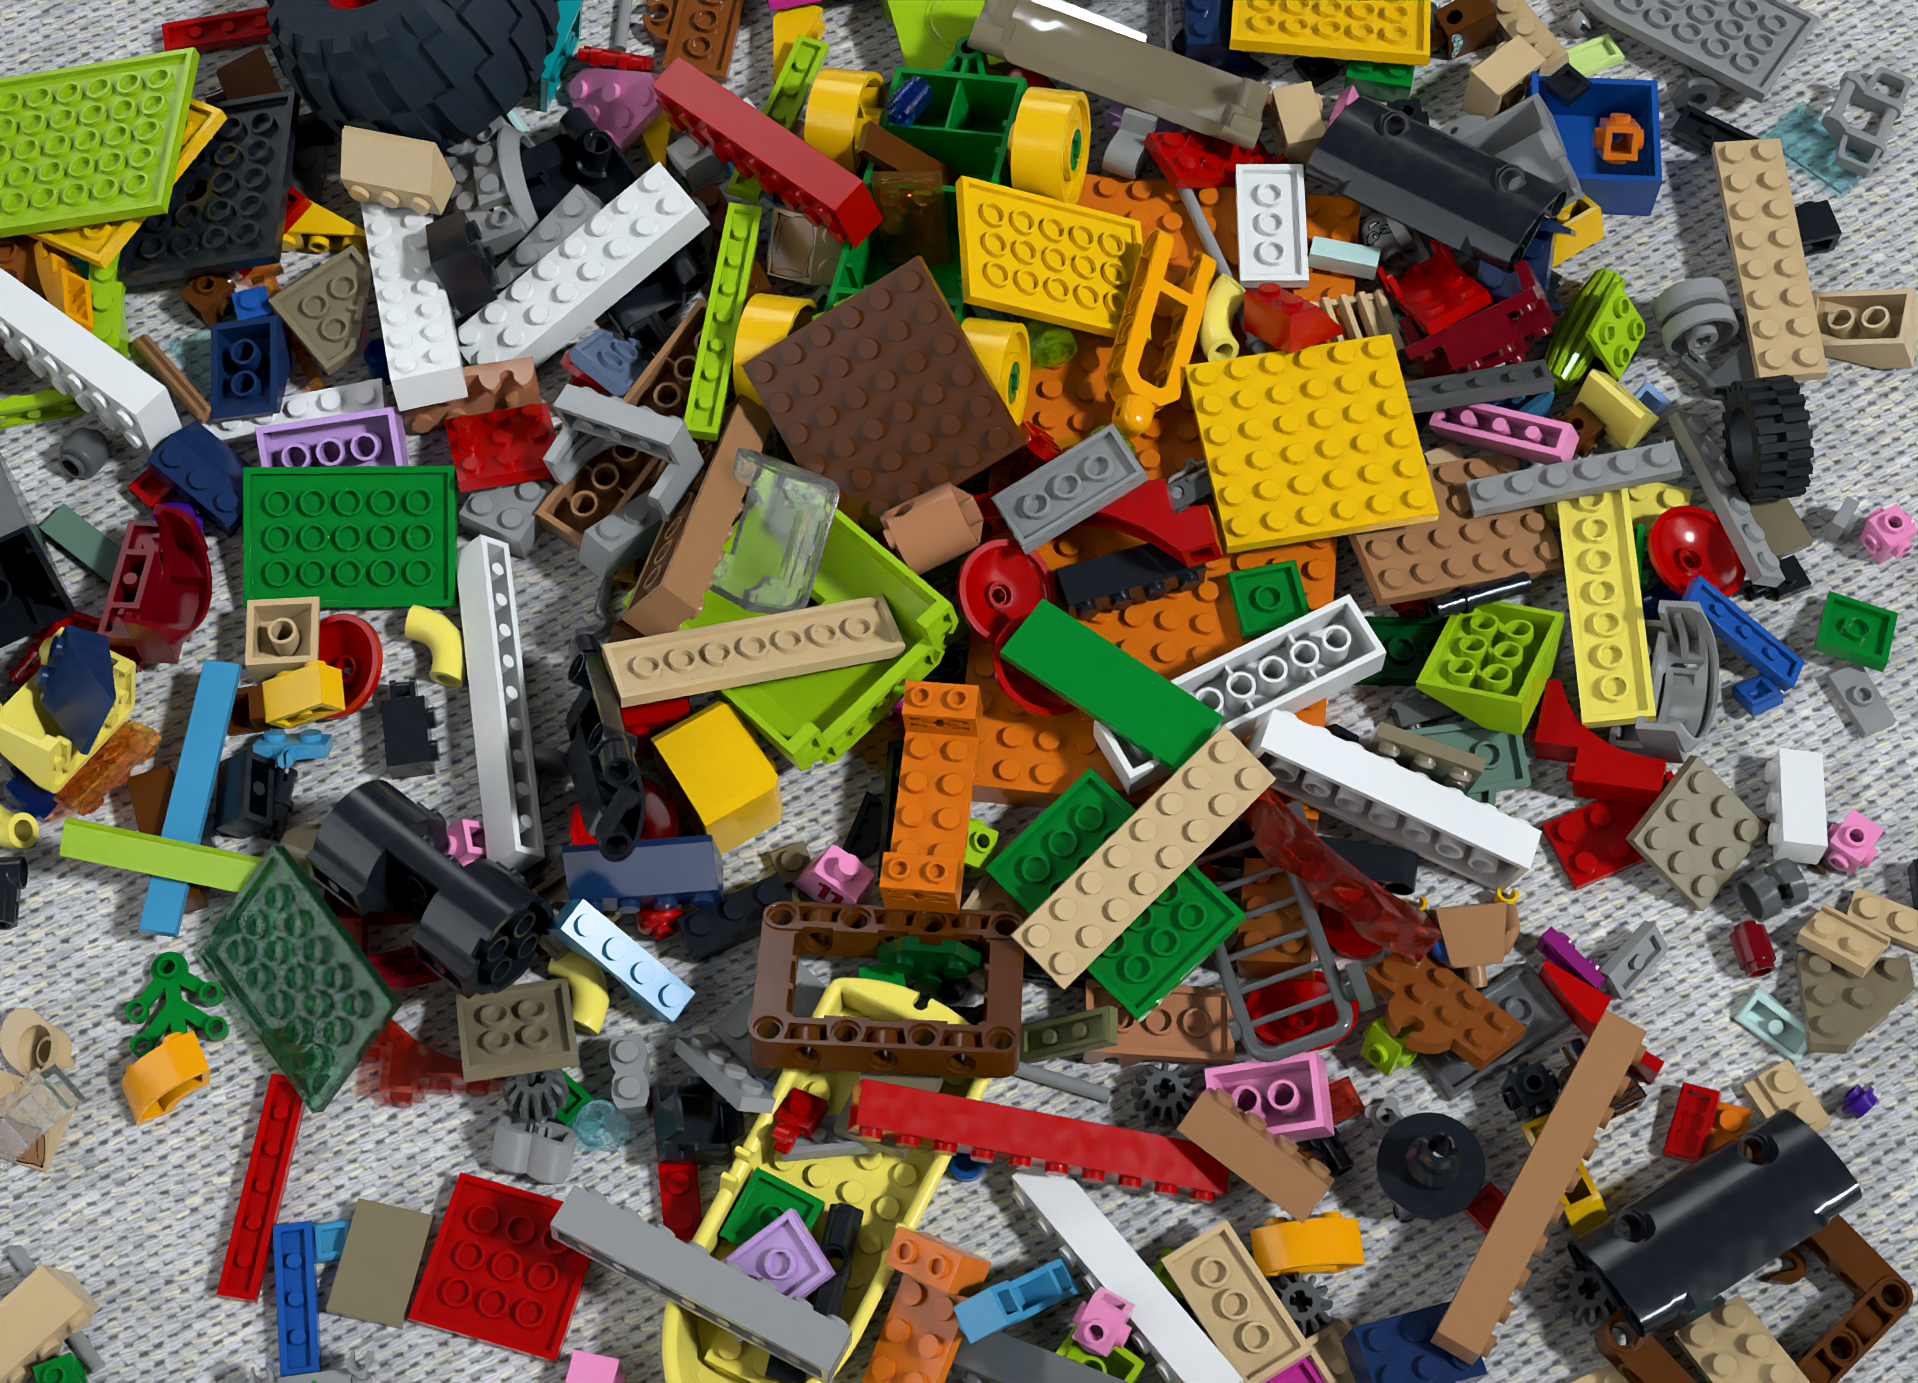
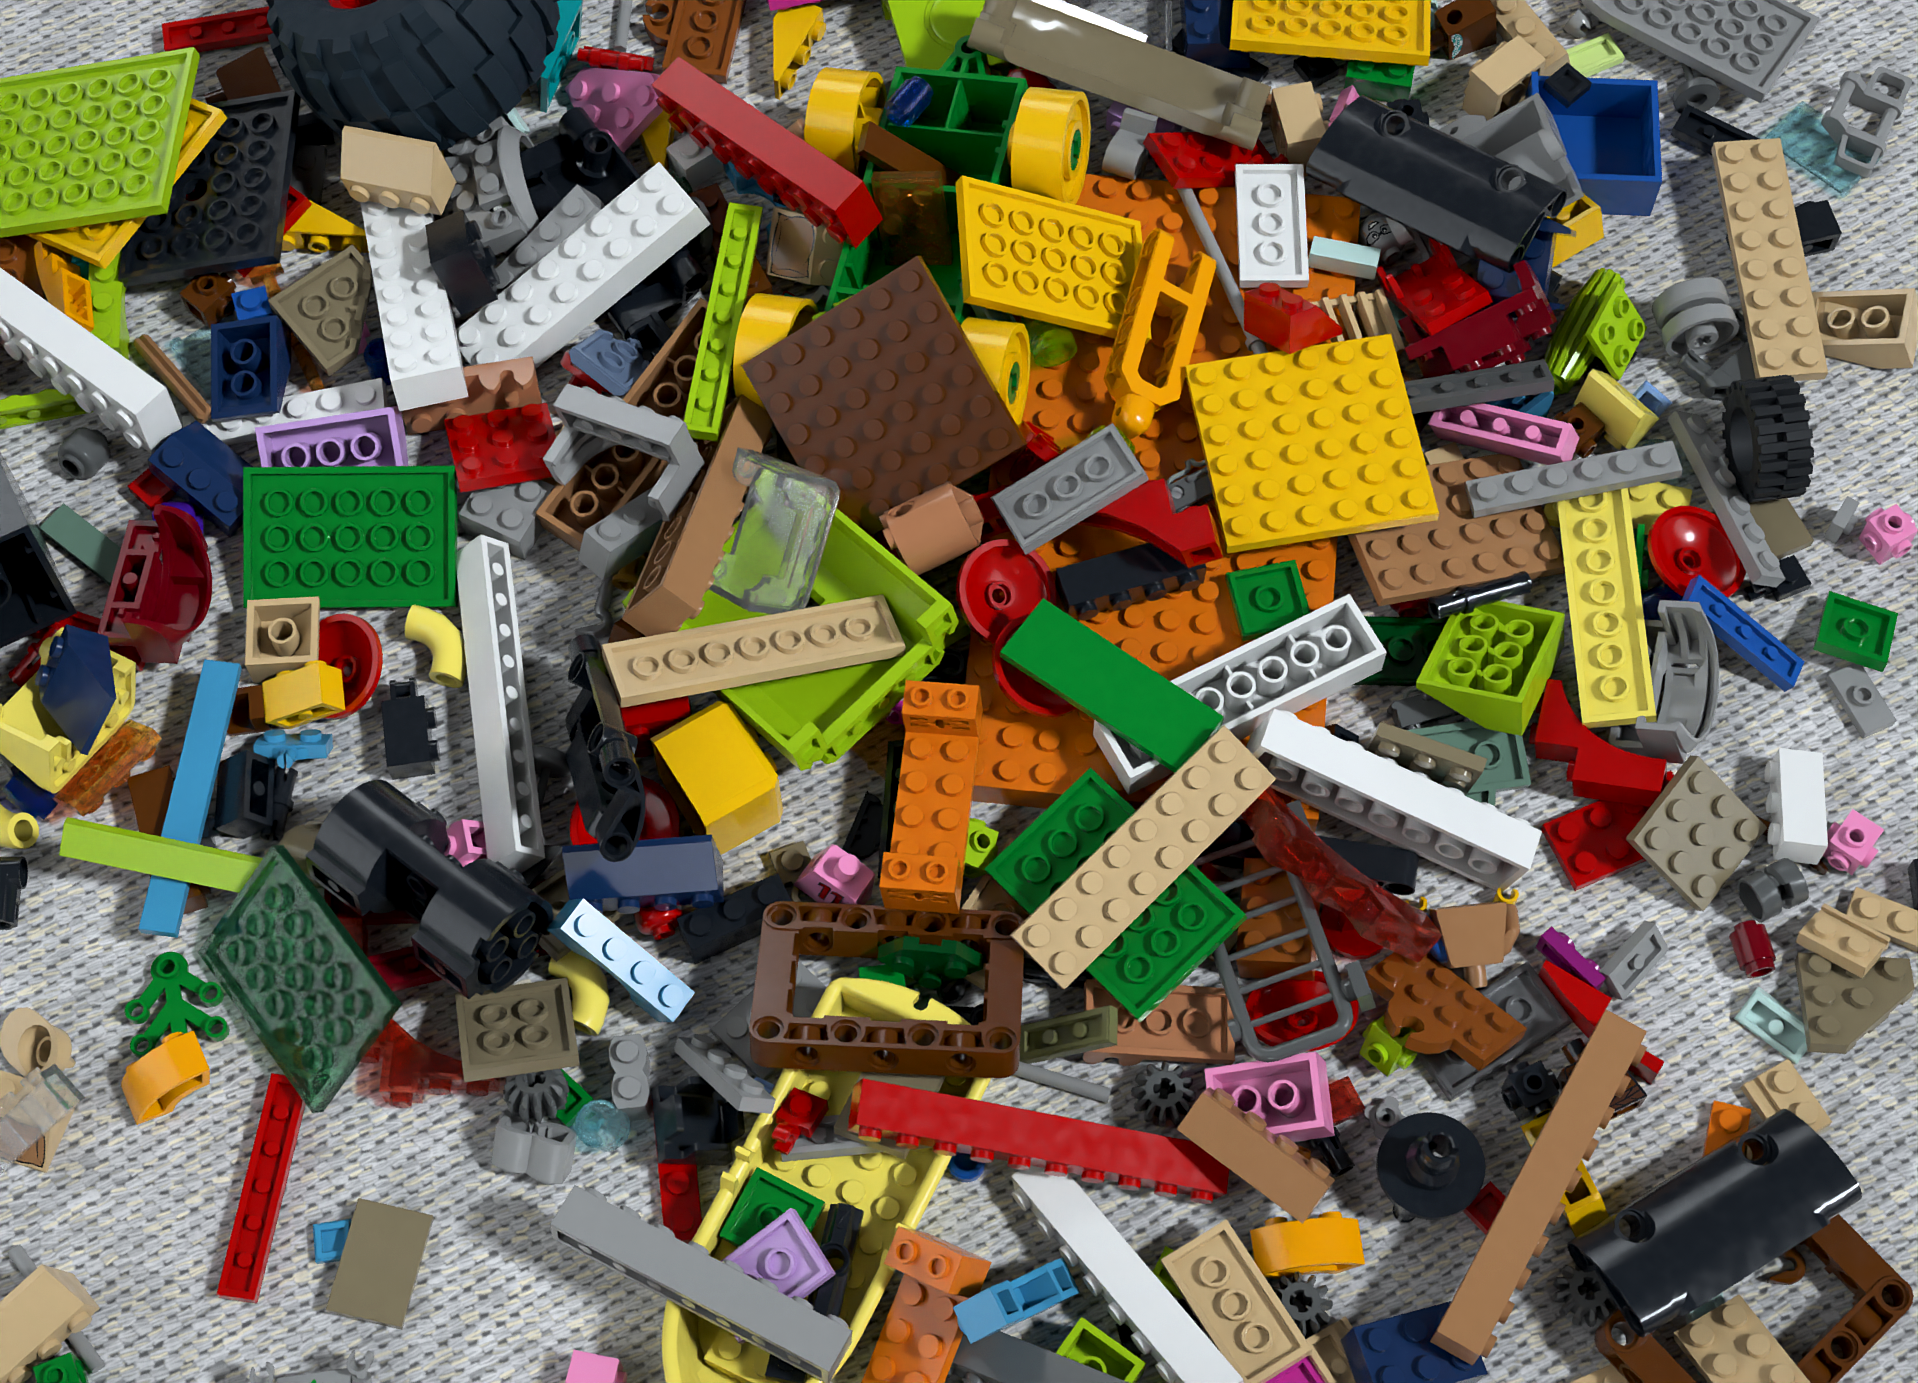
(297, 1299): blue plate -> none
(501, 1271): red plate -> none
(786, 101): lime plate -> none
(1103, 1322): bright pink brick -> none
(1216, 323): light yellow cylinder -> none
(1626, 146): orange brick -> none
(1692, 1123): red plate -> none
(1757, 695): blue tile -> none
(1858, 1100): dark purple plate -> none

